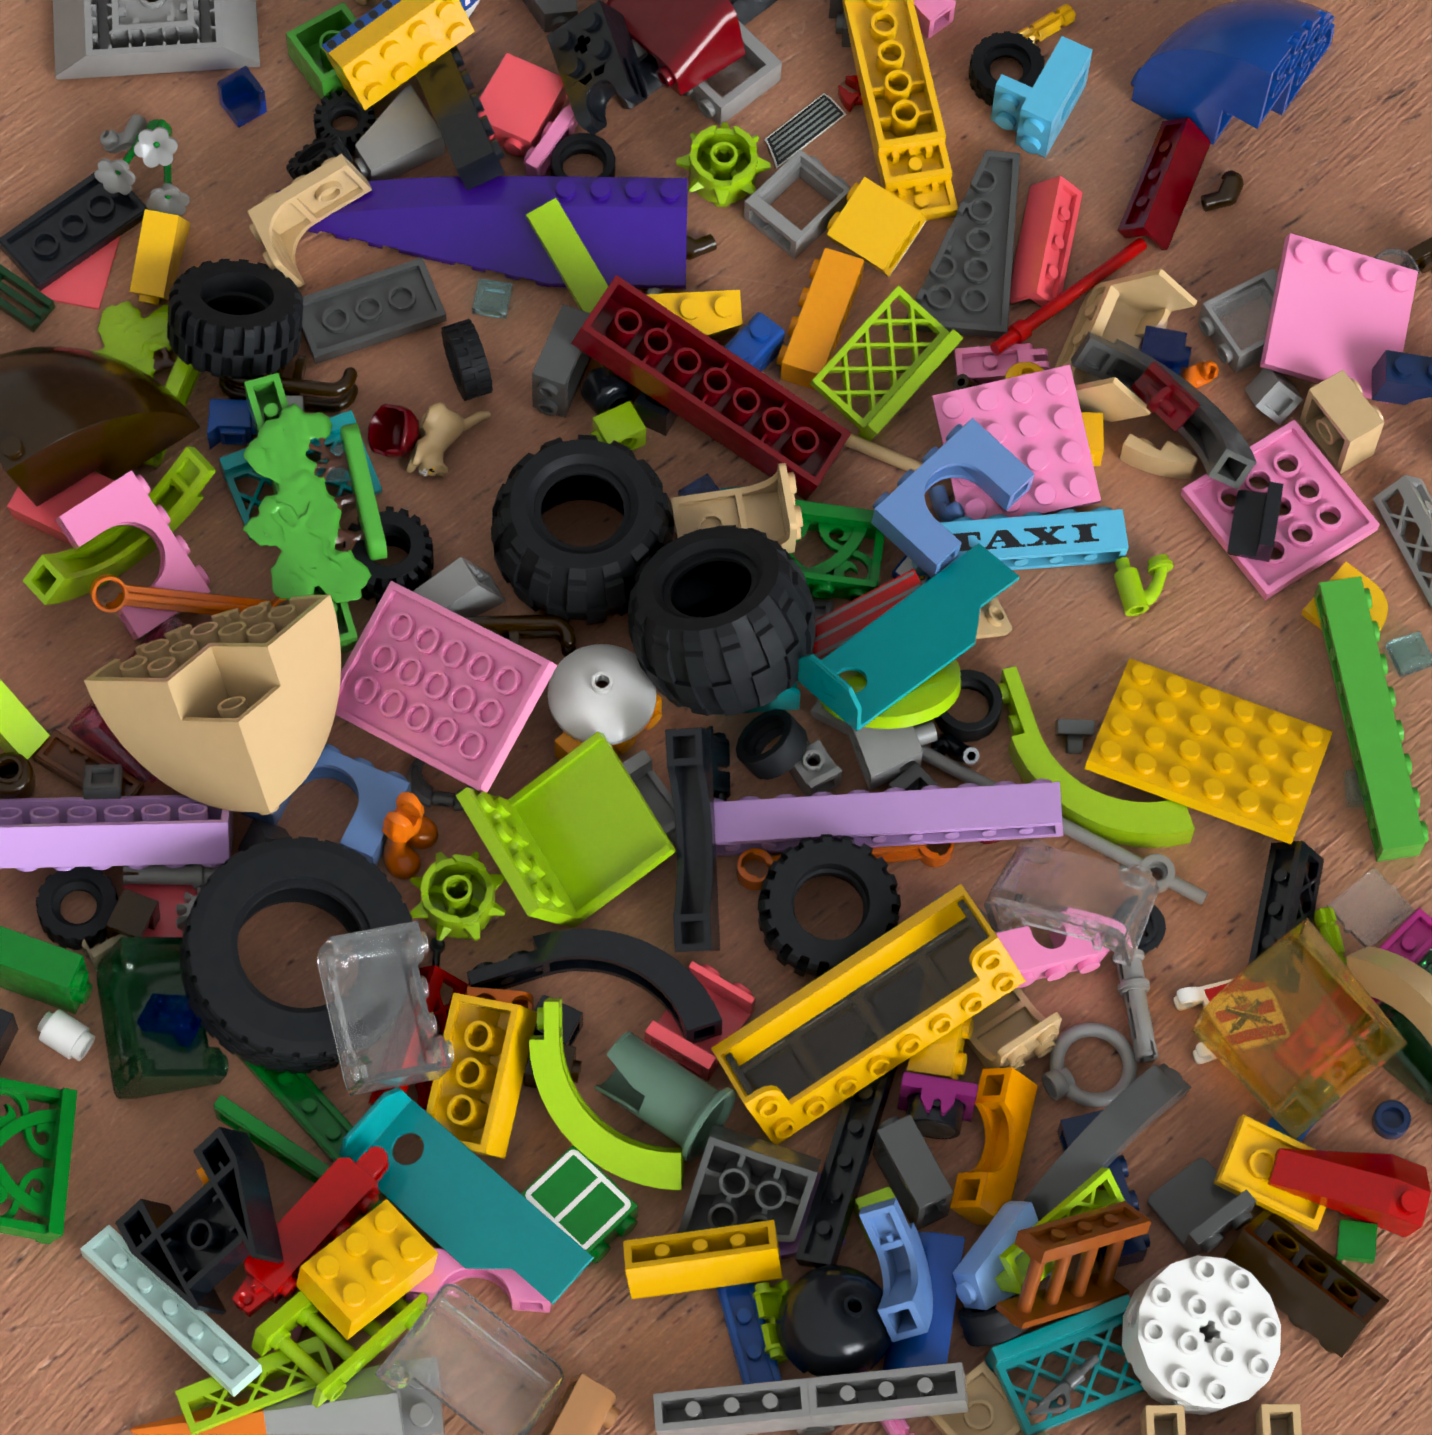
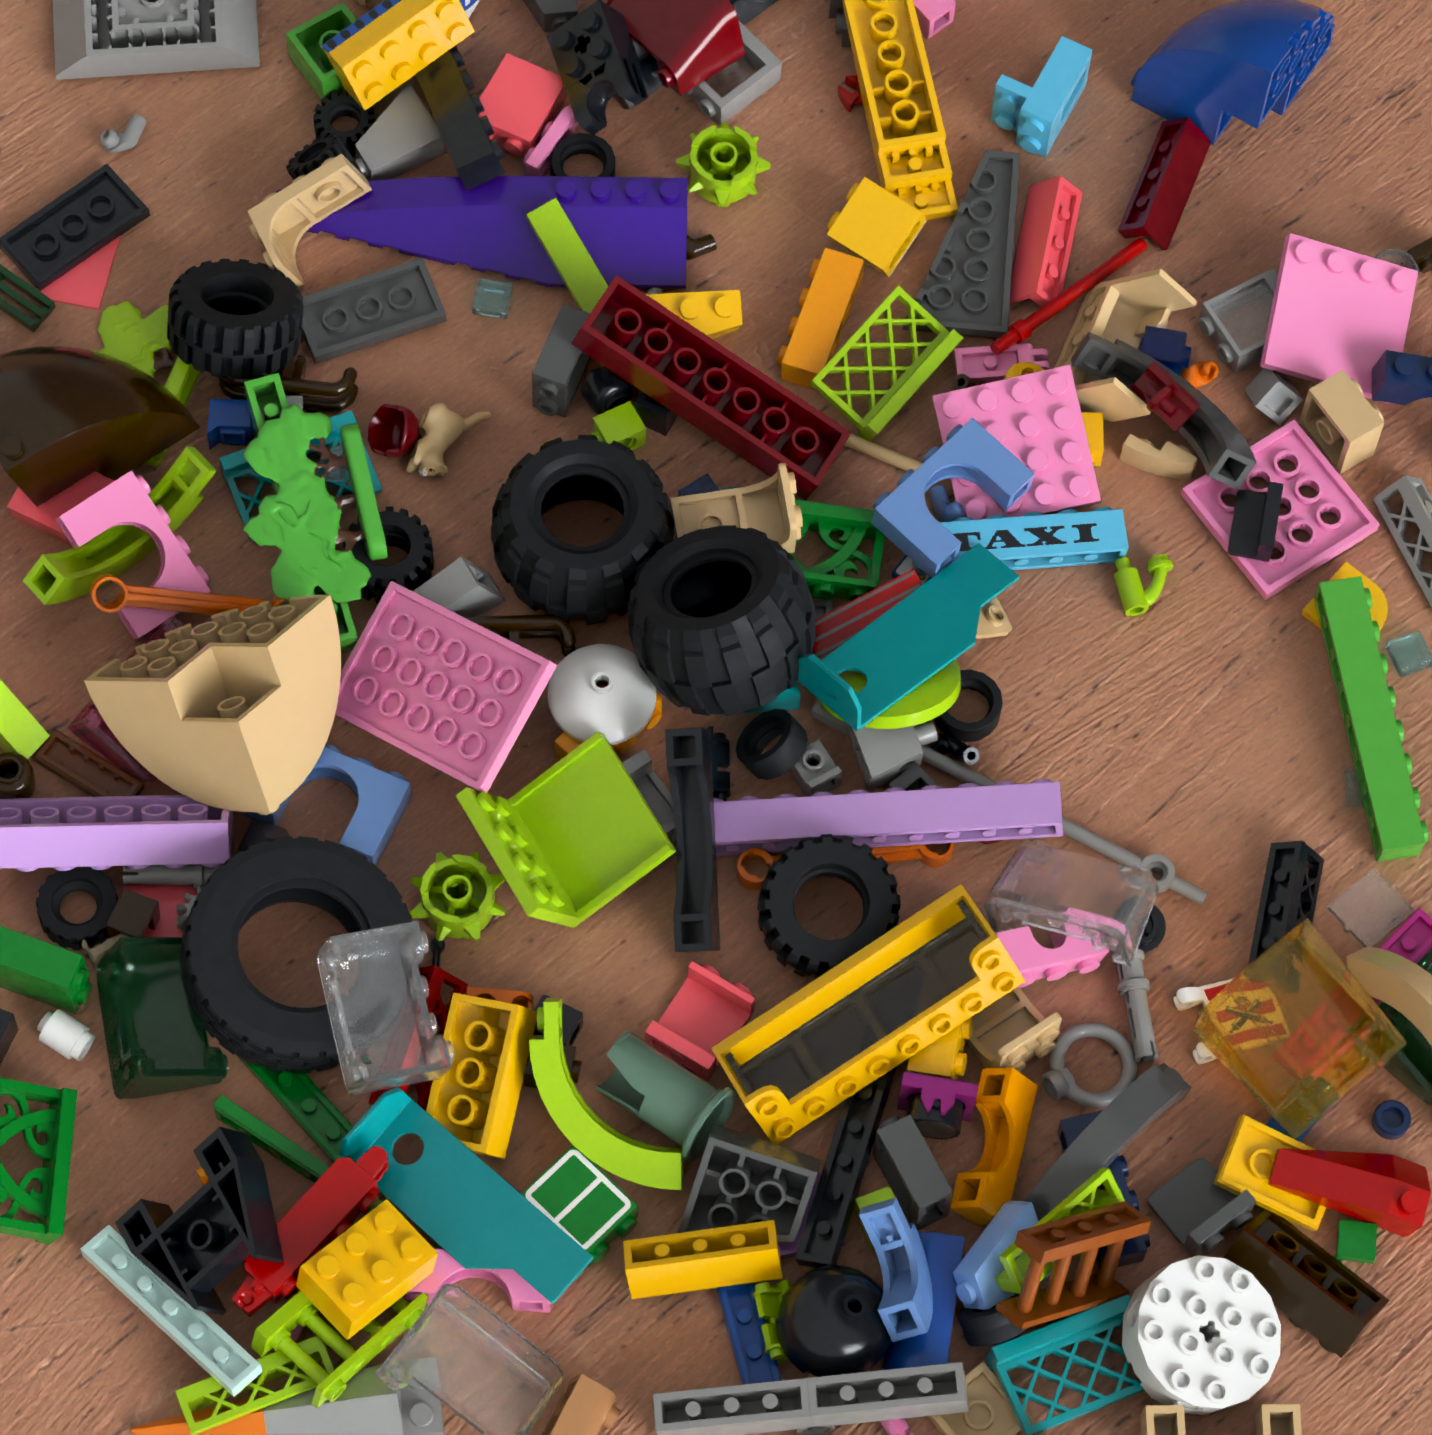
(103, 781): dark grey tile -> none
(156, 148): light grey plant -> none
(158, 255): yellow slope -> none
(170, 1015): clear blue bracket -> none
(242, 96): clear blue panel -> none
(404, 829): orange piece -> none
(425, 791): dark grey piece -> none
(467, 359): black tyre -> none
(613, 955): black arch -> none
(758, 341): blue brick -> none
(775, 225): light grey window -> none
(803, 128): sticker -> none
(998, 46): black tyre -> none
(1049, 23): yellow axle -> none
(1063, 1389): dark grey hand -> none
(1074, 731): dark grey tile -> none
(1111, 818): lime arch -> none
(1209, 750): yellow plate -> none
(1227, 193): dark brown arm -> none
(1325, 920): lime axle -> none

